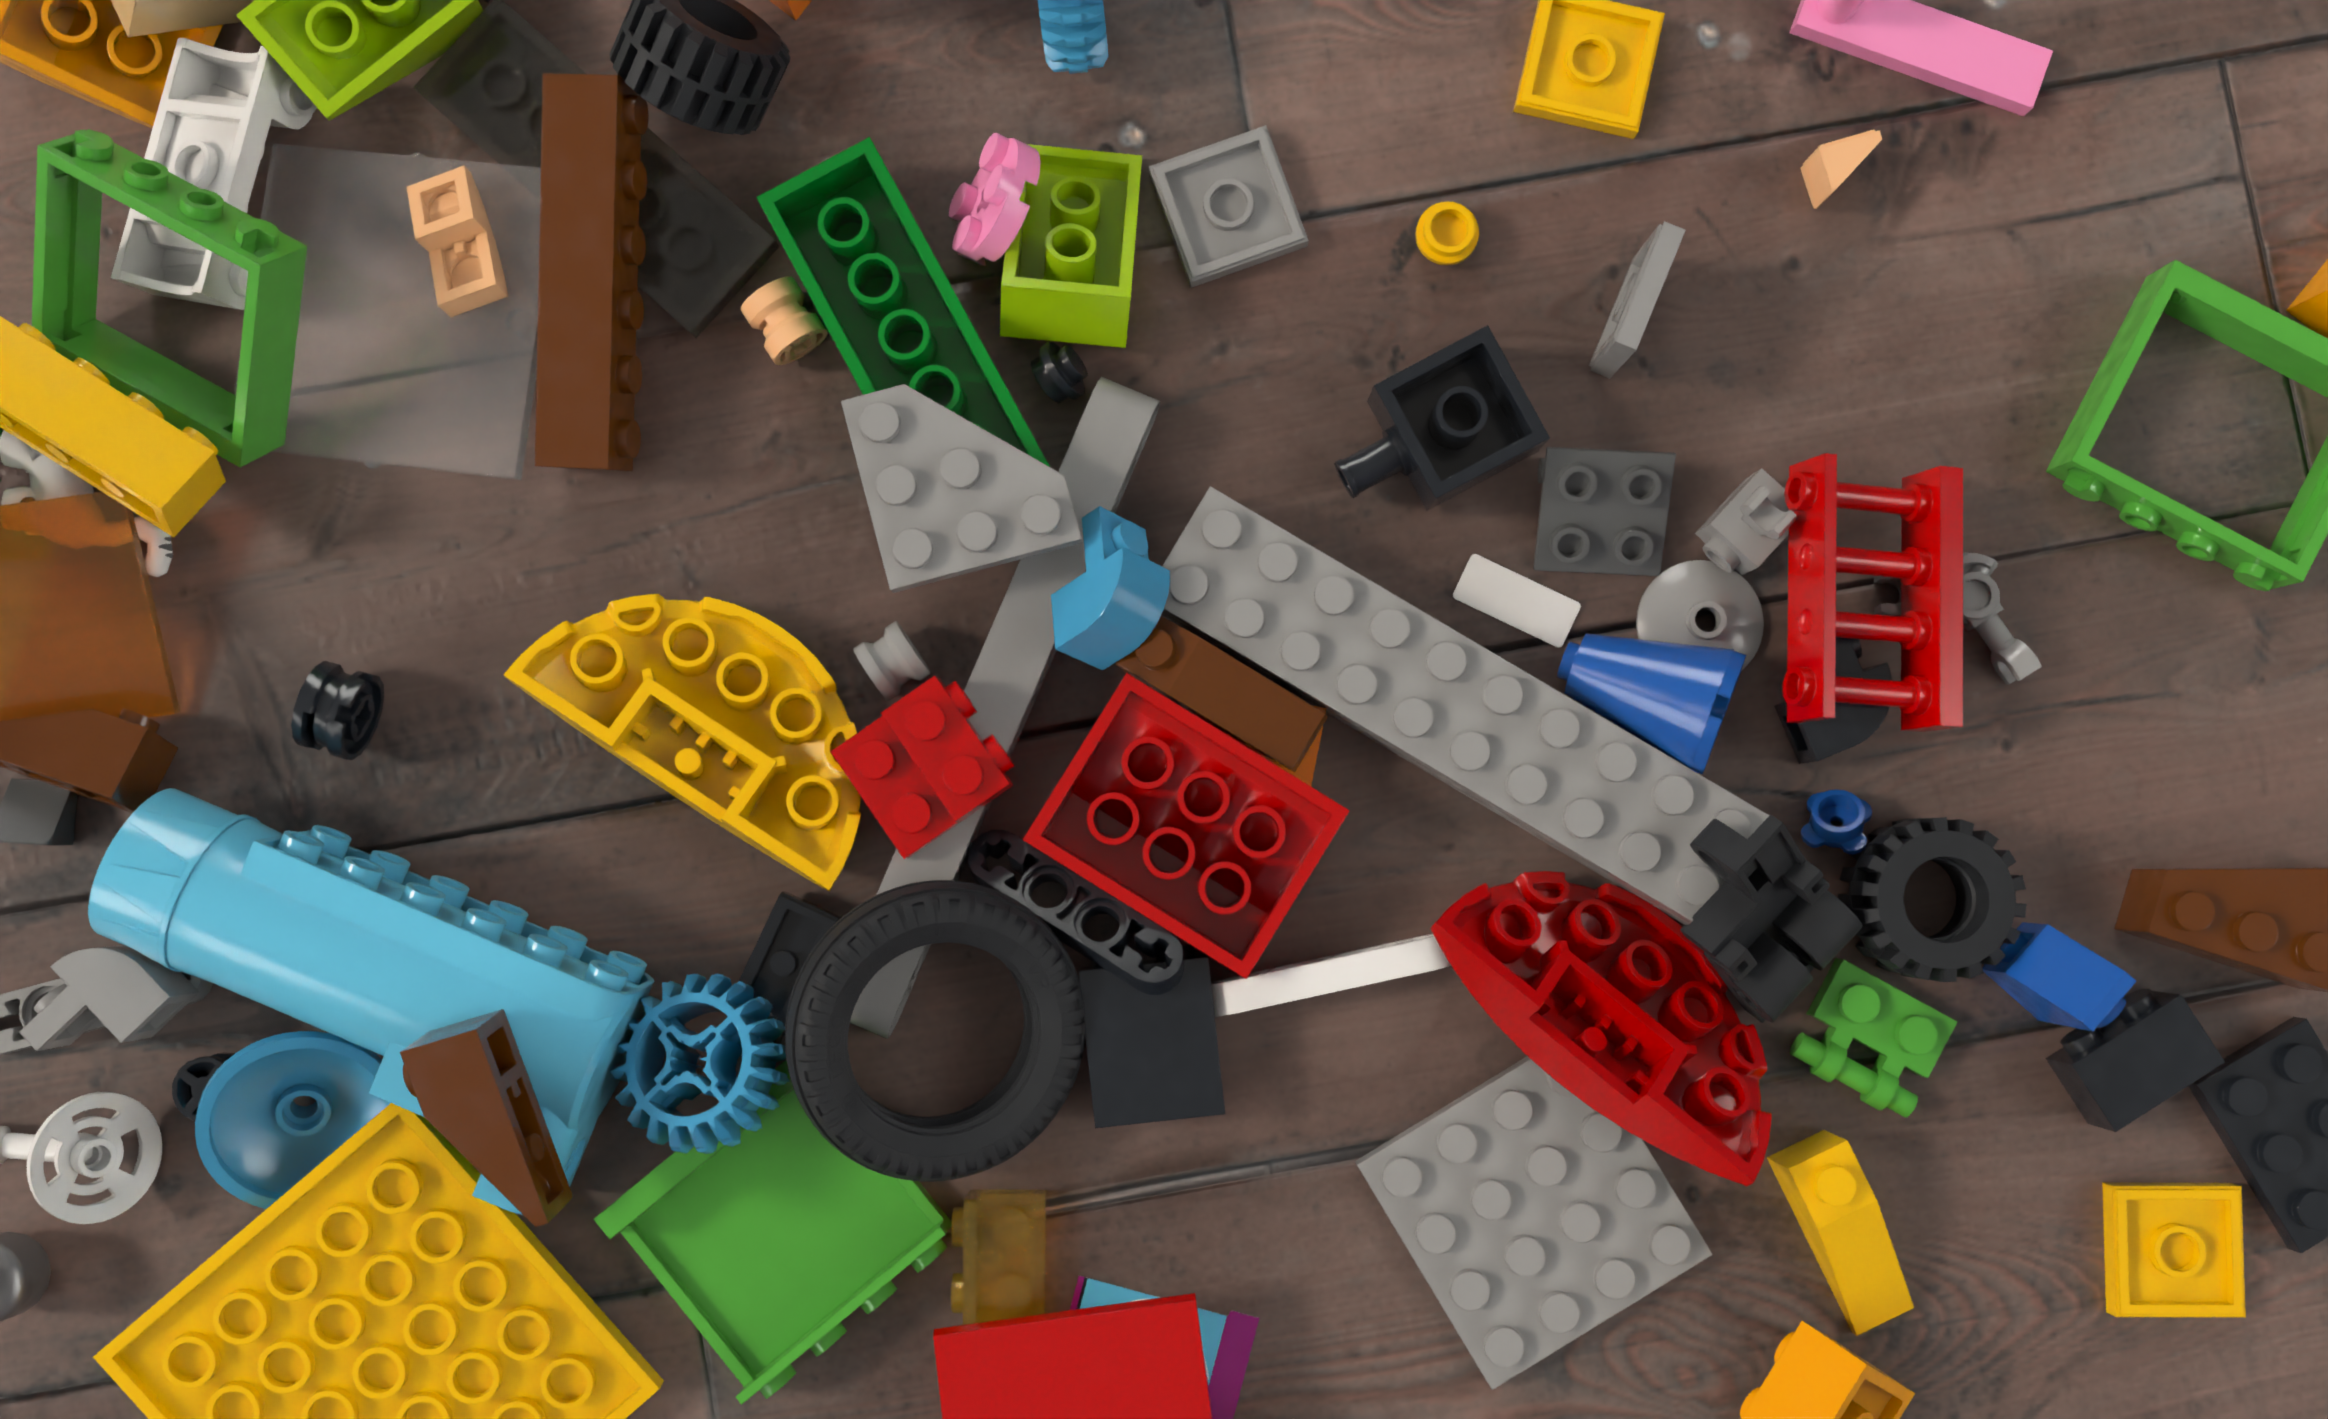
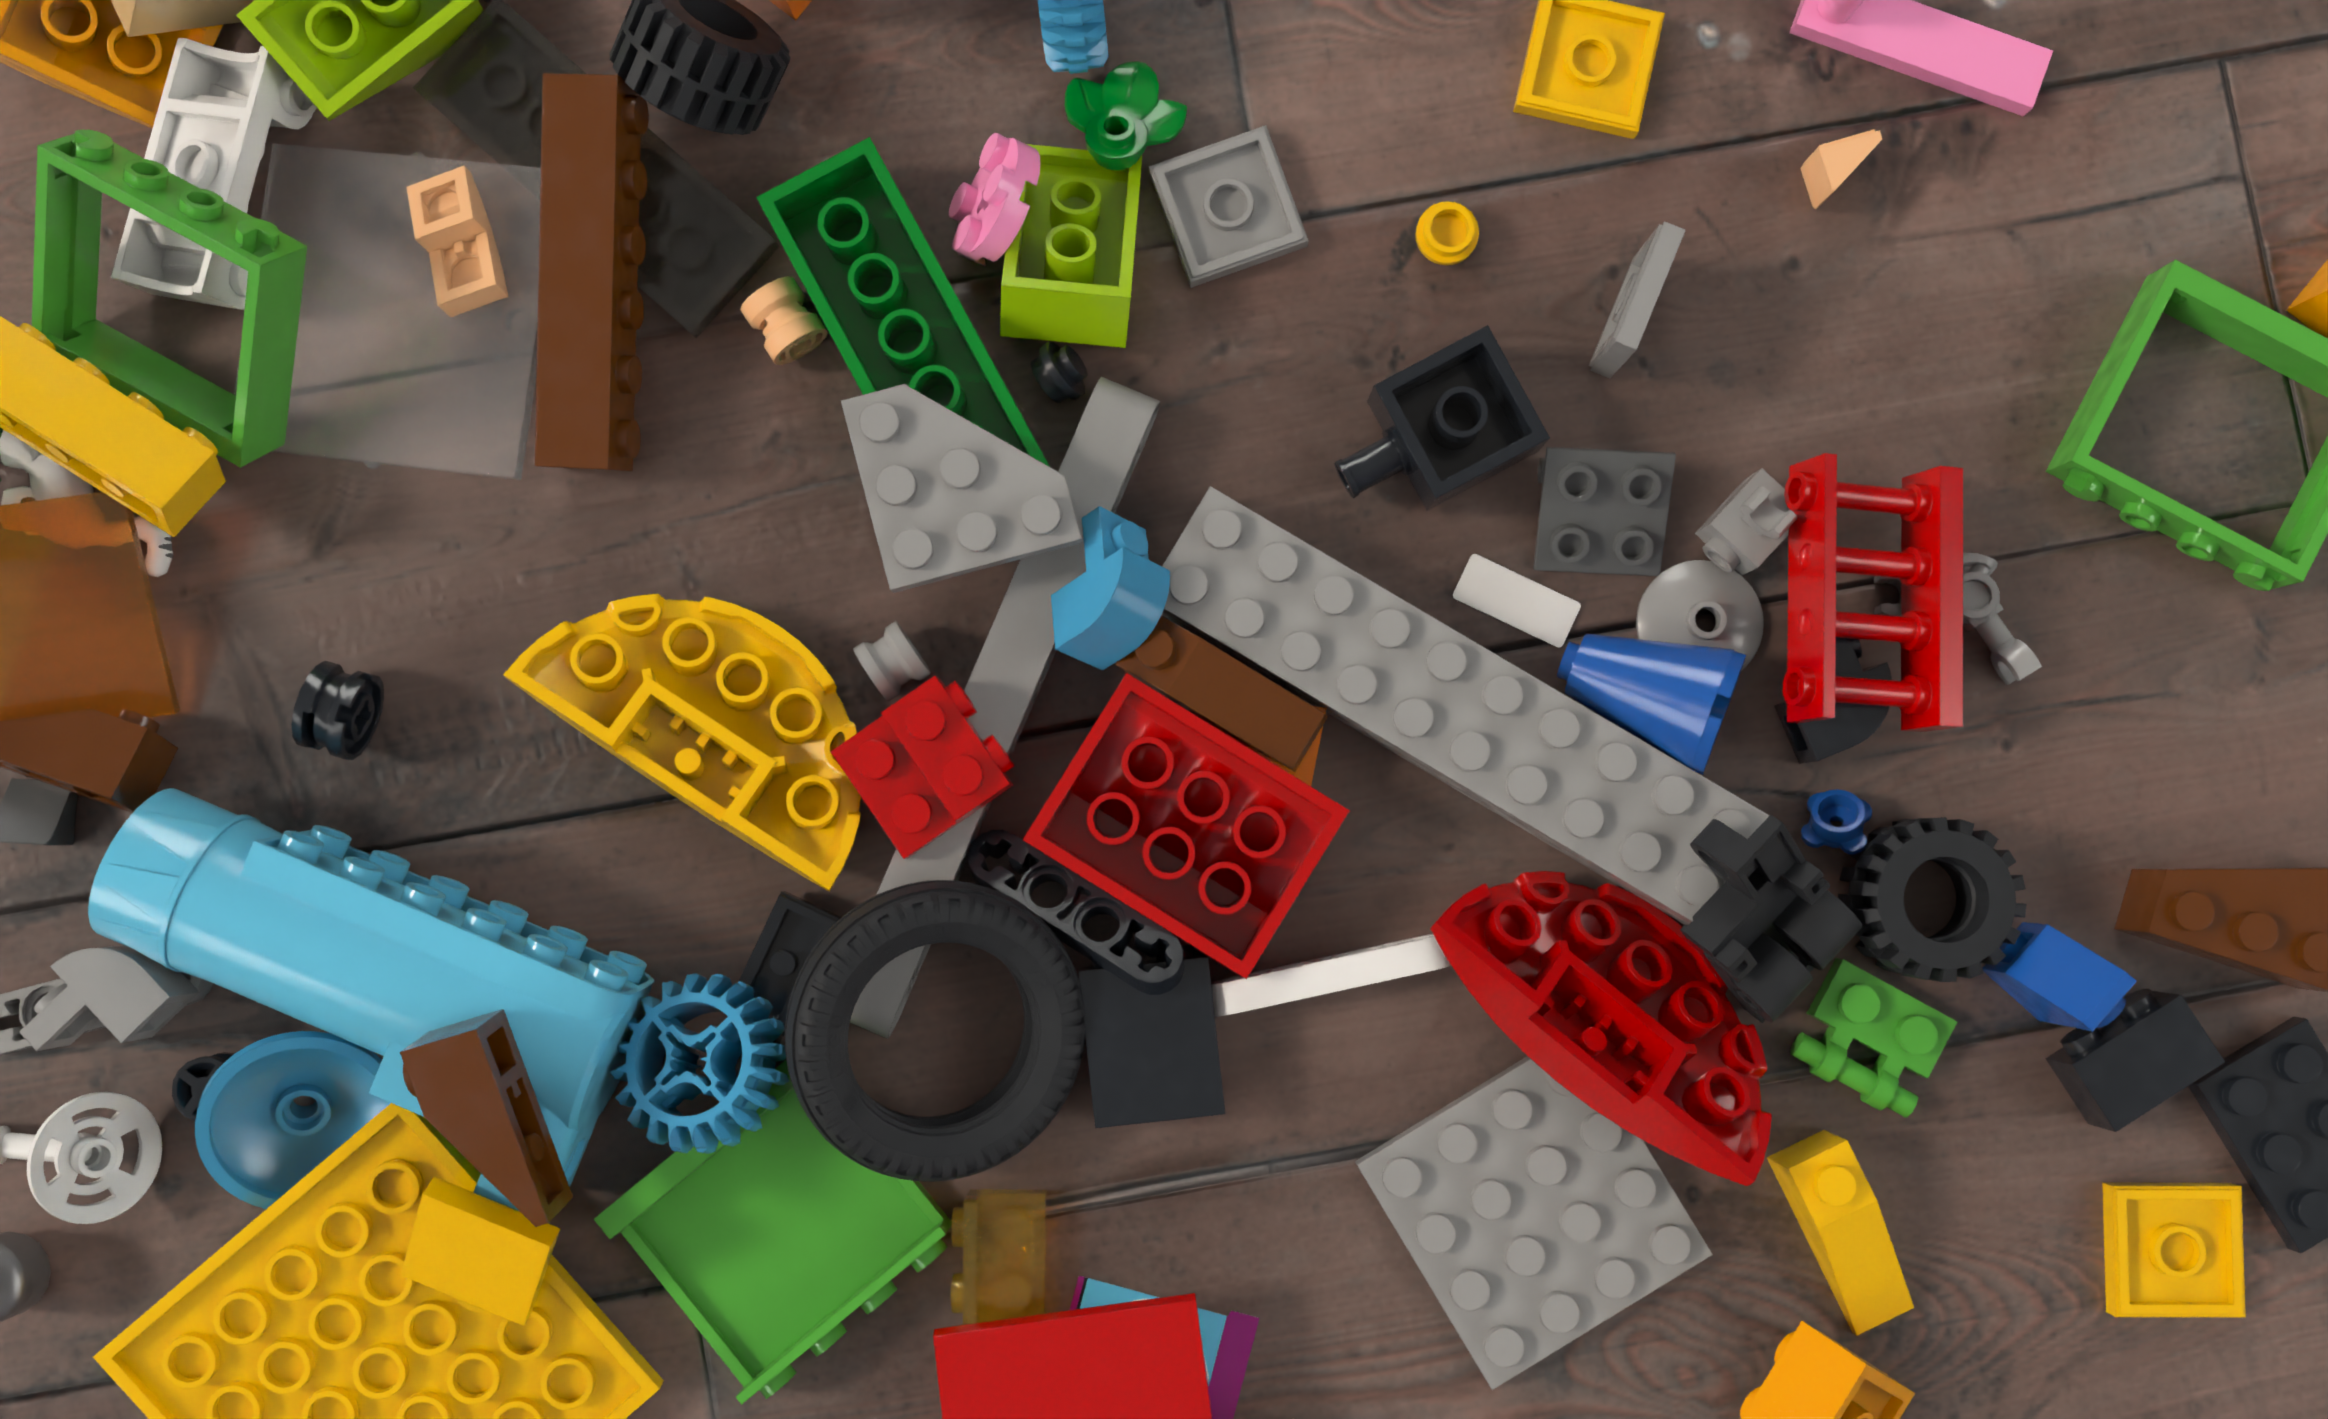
(478, 1251): none -> yellow tile
(1122, 114): none -> green plate

